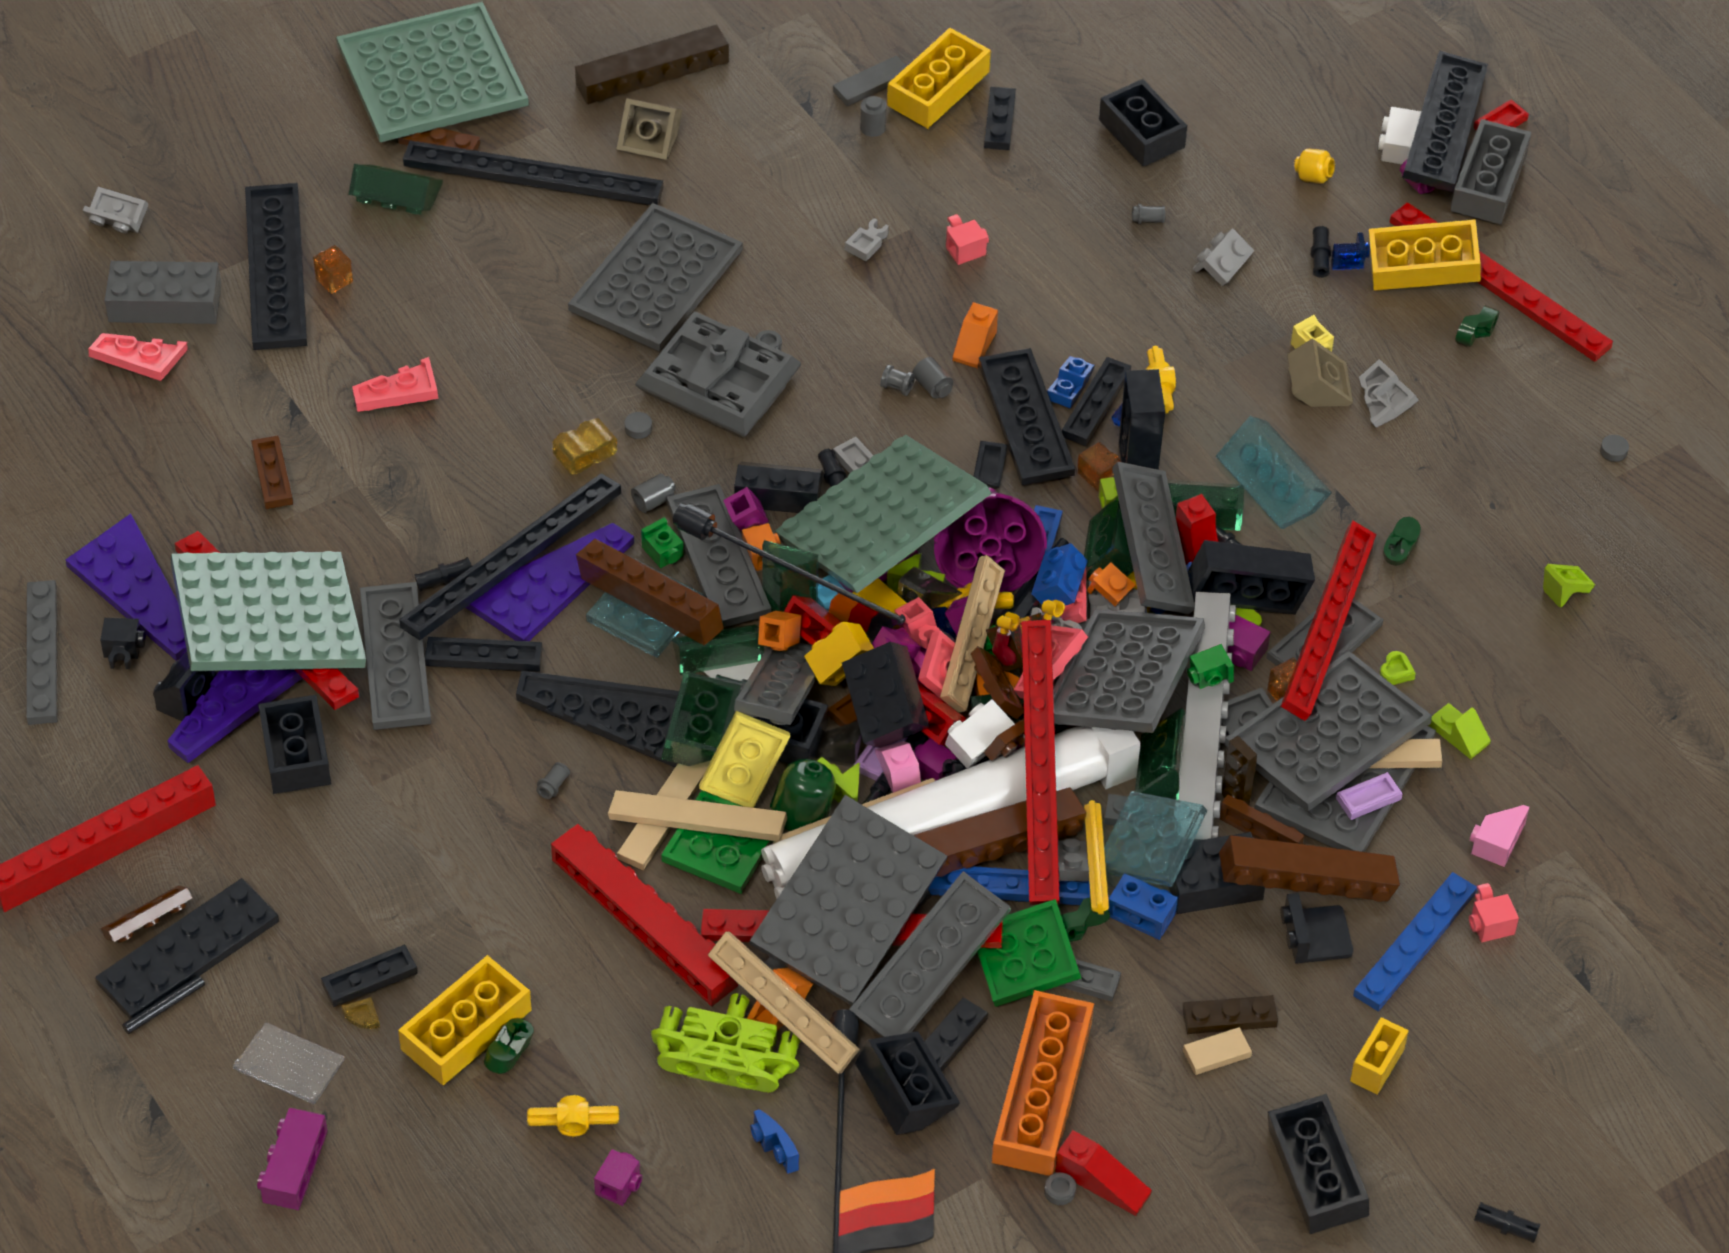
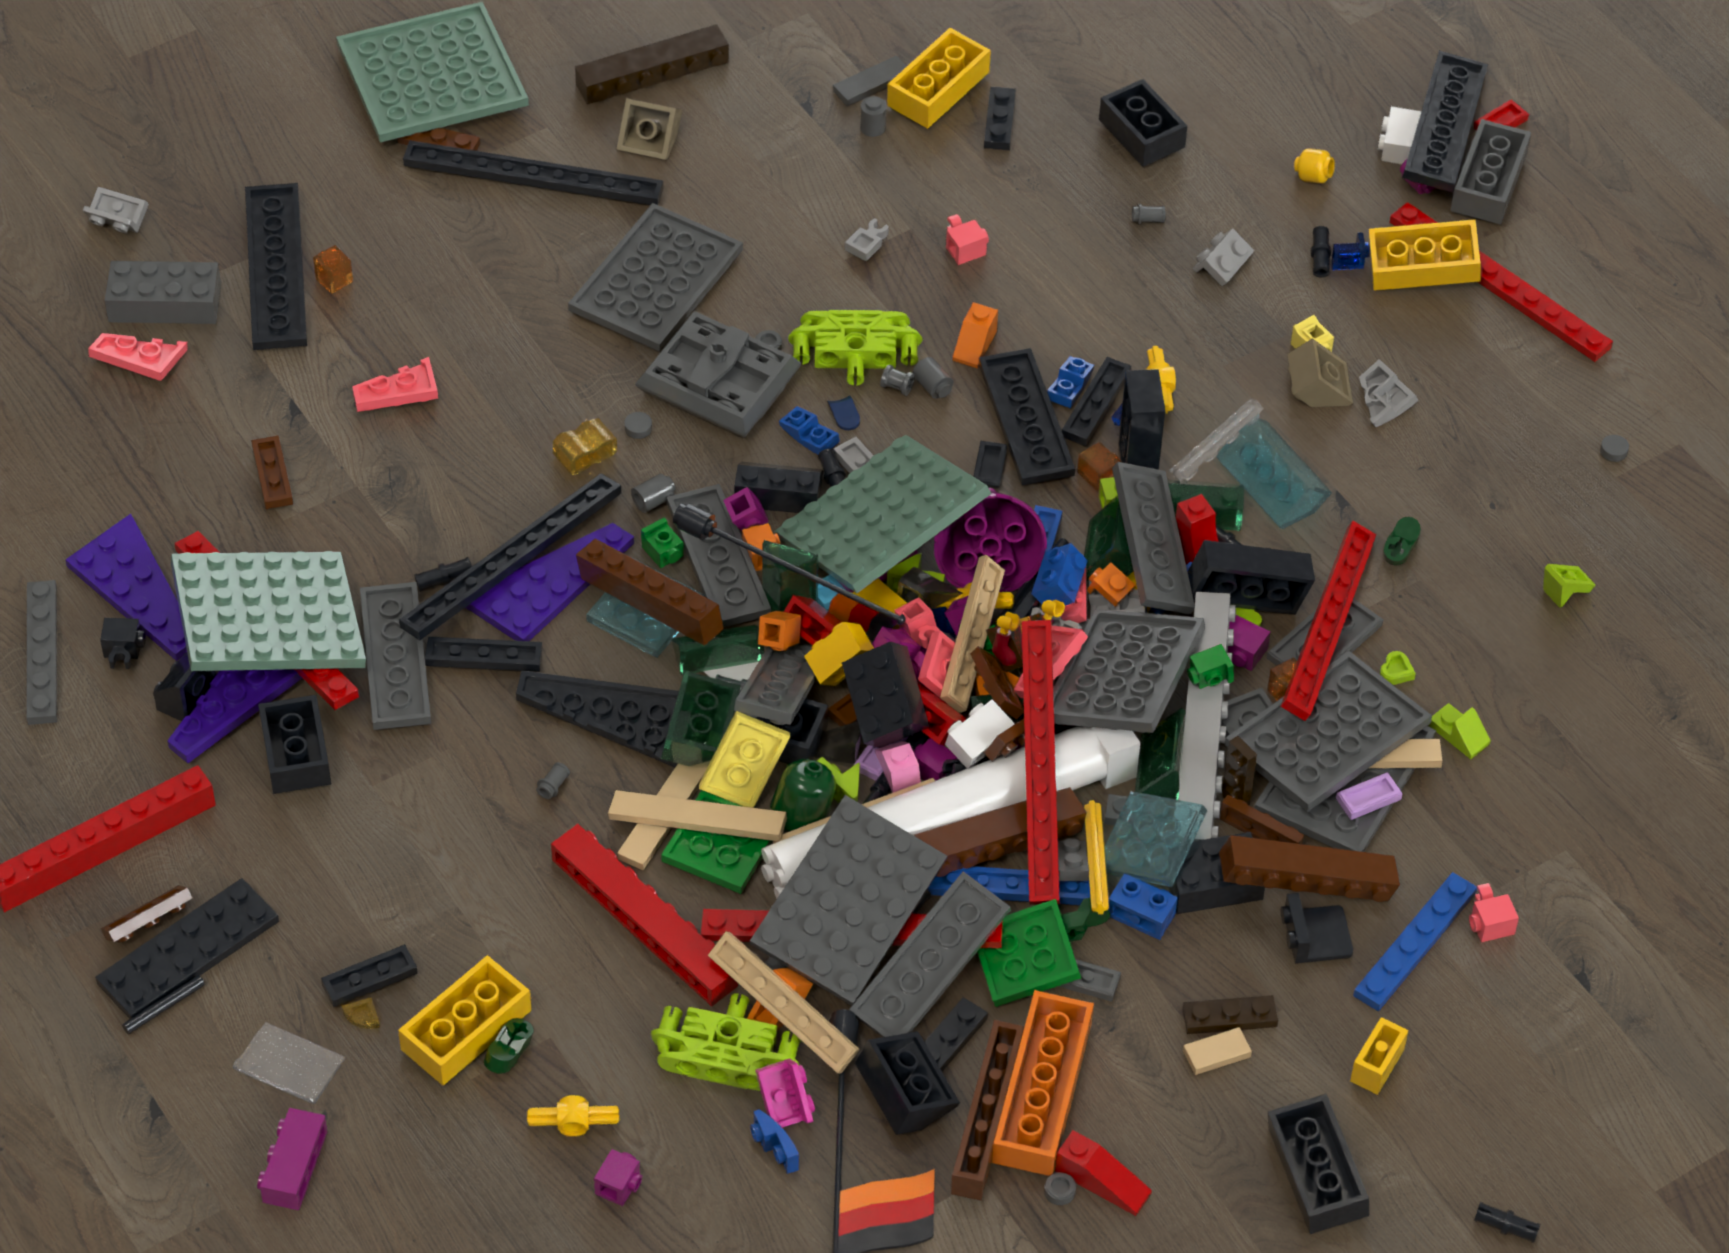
(394, 188): clear green slope -> none
(785, 1092): none -> dark pink bracket
(807, 431): none -> blue slope
(845, 413): none -> dark blue piece
(855, 340): none -> lime piece
(985, 1111): none -> reddish brown brick
(1225, 433): none -> clear plate
(1477, 326): dark green piece -> none
(1499, 834): bright pink slope -> none

